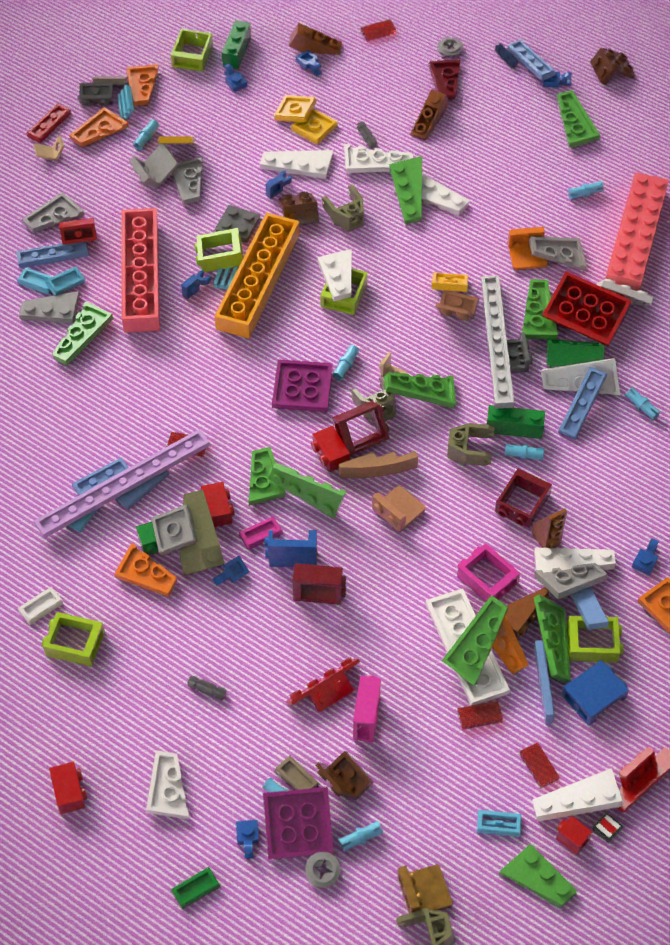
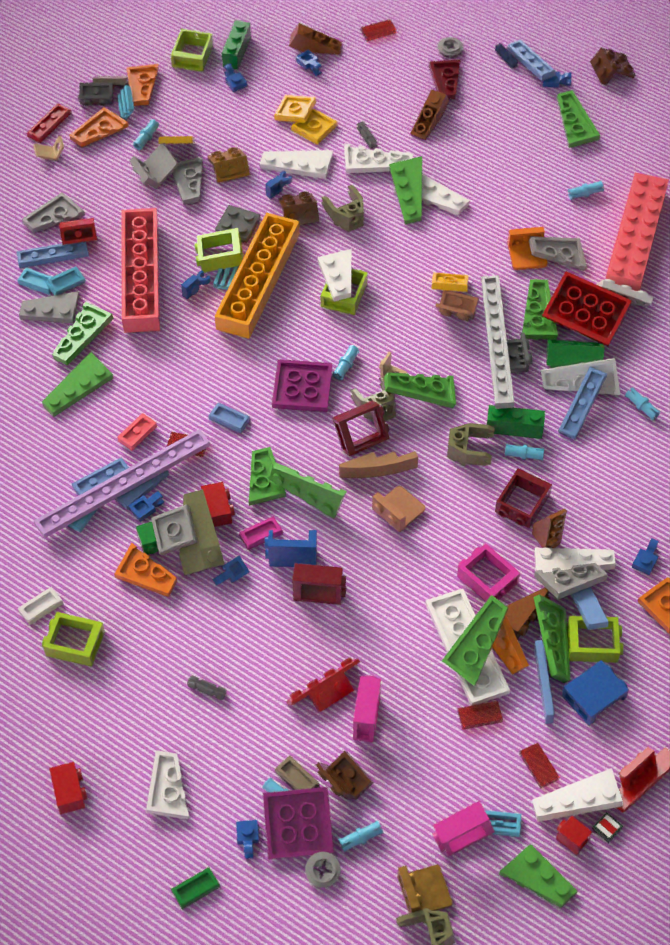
(79, 383): none -> bright green wing
(137, 431): none -> coral plate
(145, 507): none -> blue plate
(229, 164): none -> pearl gold bracket
(229, 418): none -> medium blue tile
(330, 448): red brick -> none
(462, 829): none -> dark pink window

